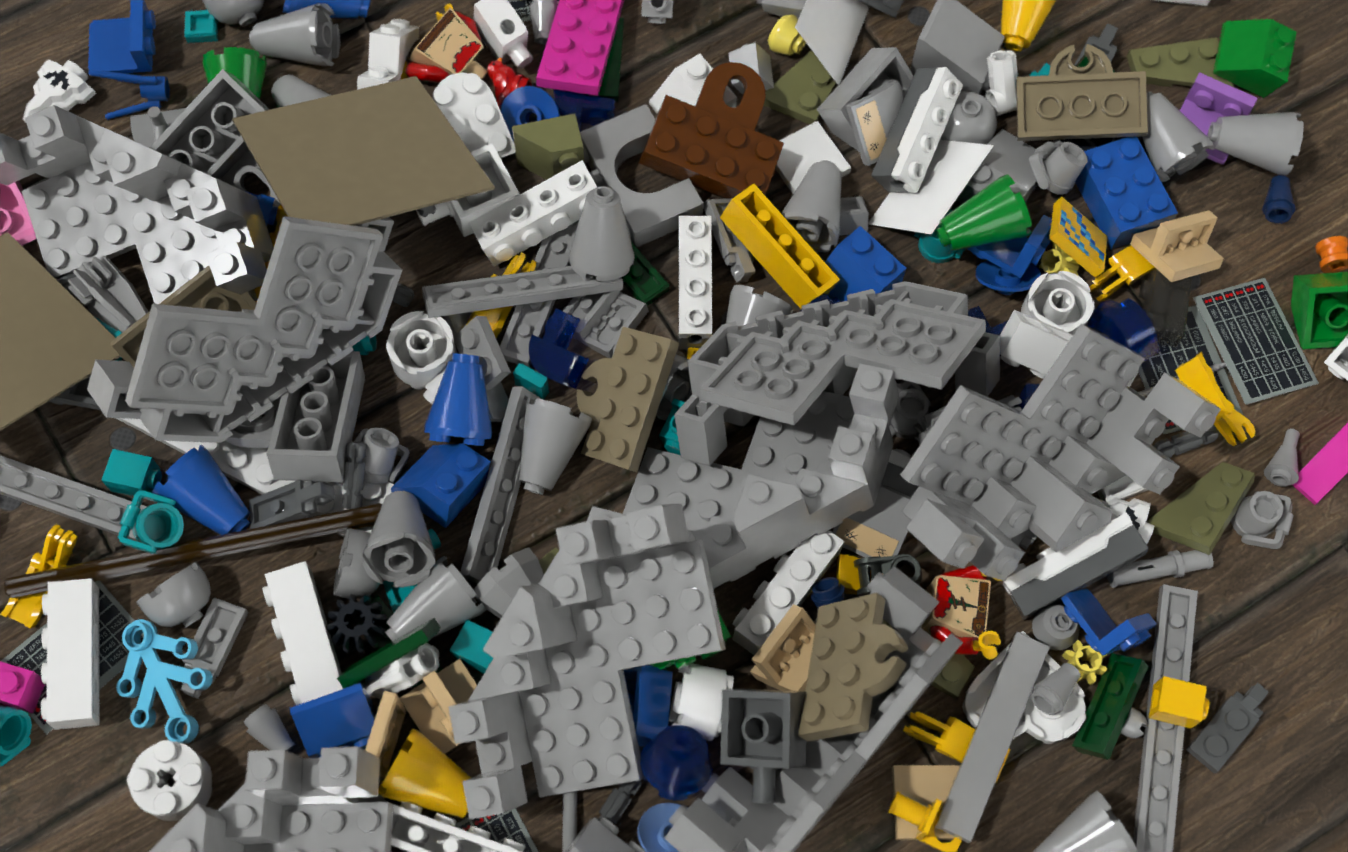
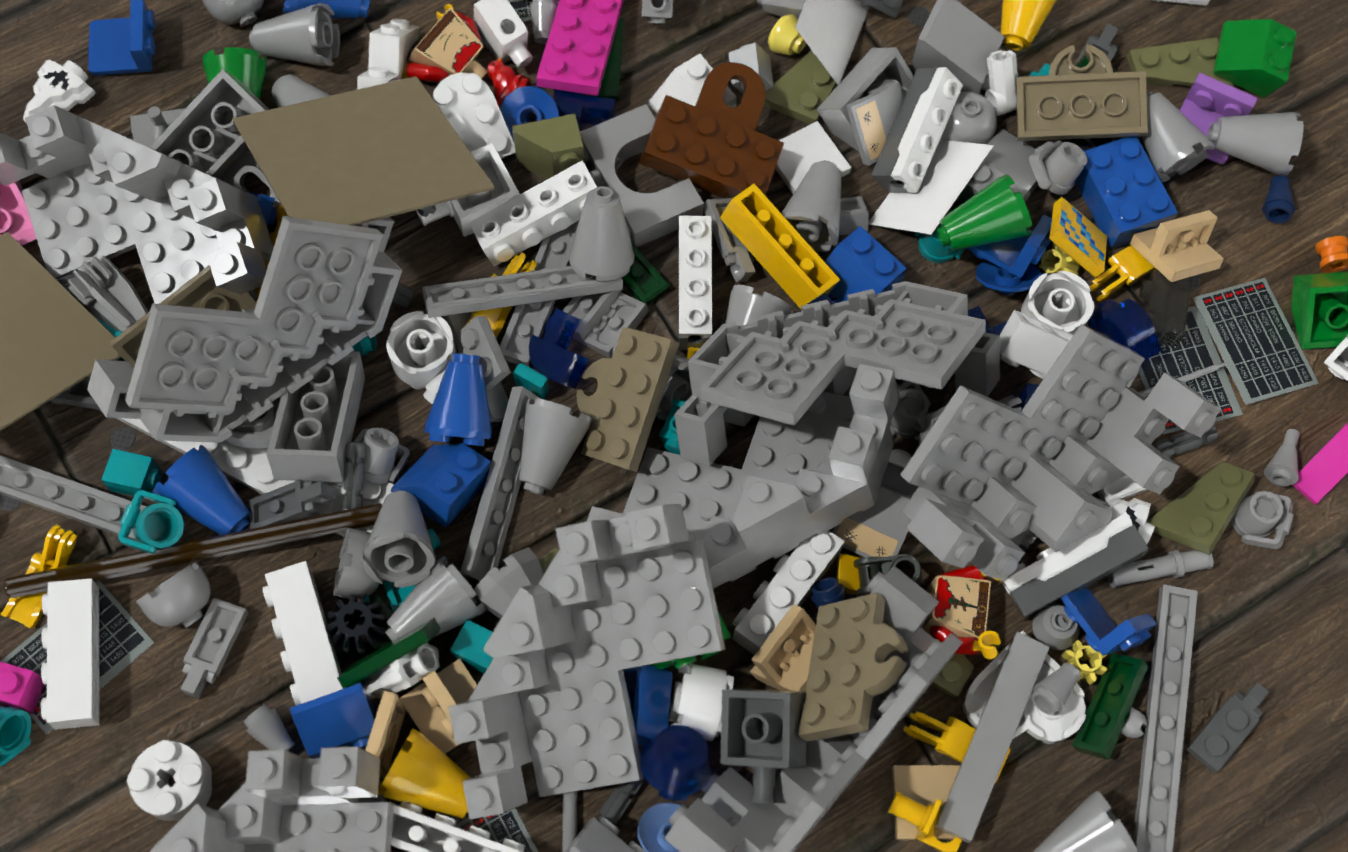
(151, 87): blue plant -> none
(158, 679): medium azure plant -> none
(200, 27): teal tile -> none
(1178, 702): yellow brick -> none
(1201, 379): yellow arm -> none

